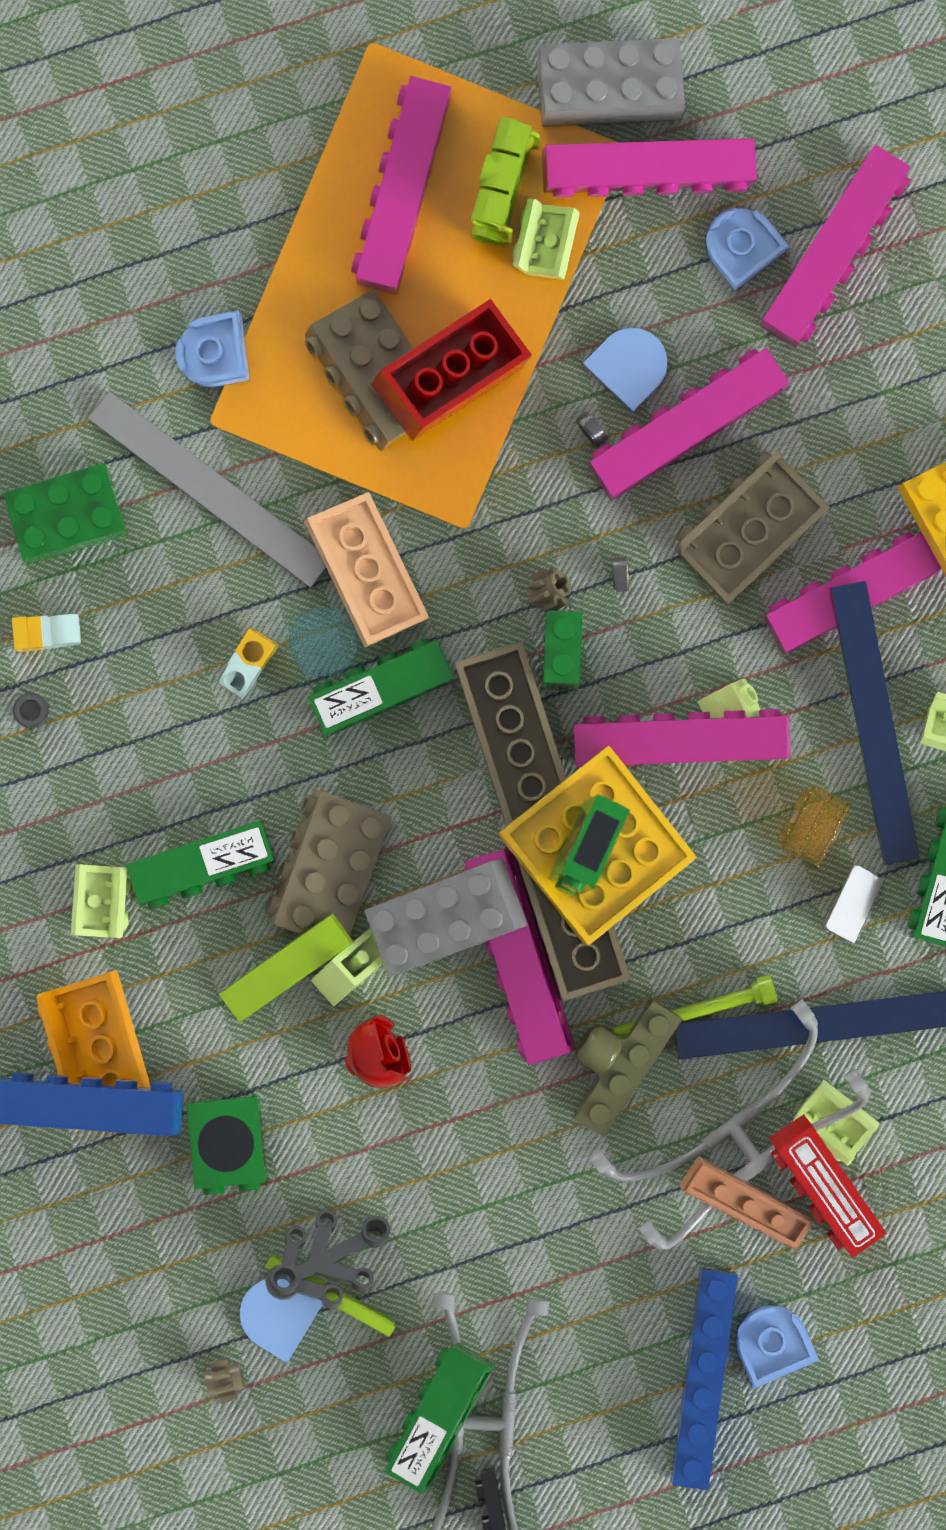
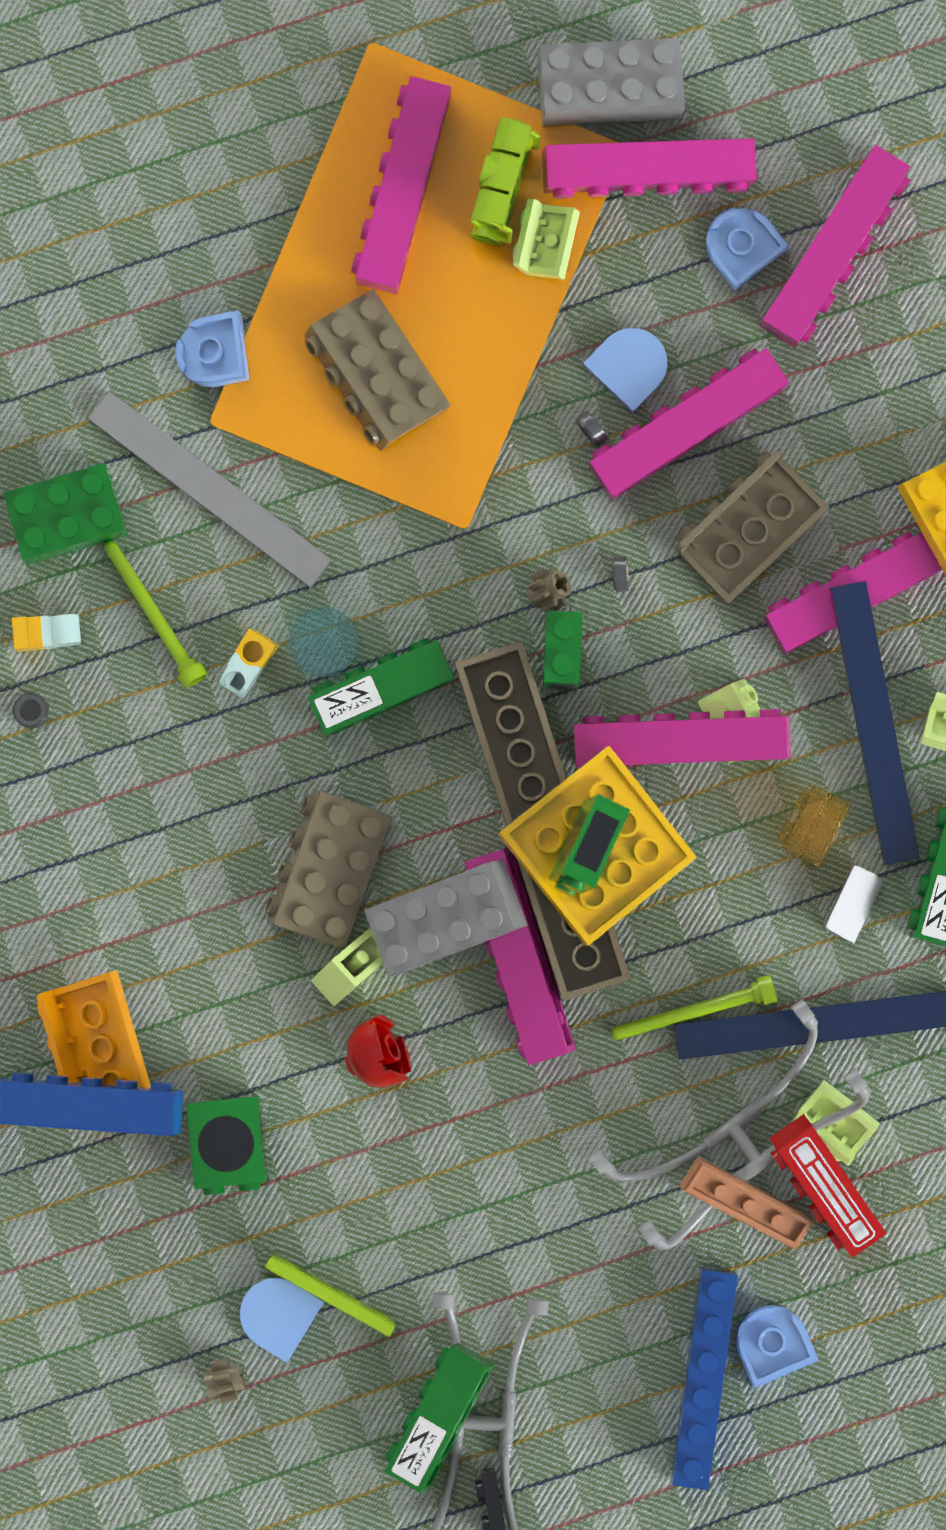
(100, 901): yellowish green bracket -> none
(189, 670): none -> lime piece
(201, 863): green brick -> none
(286, 967): lime tile -> none
(324, 1261): dark grey plant -> none
(366, 569): light nougat plate -> none
(451, 369): red brick -> none
(621, 1063): olive plate -> none

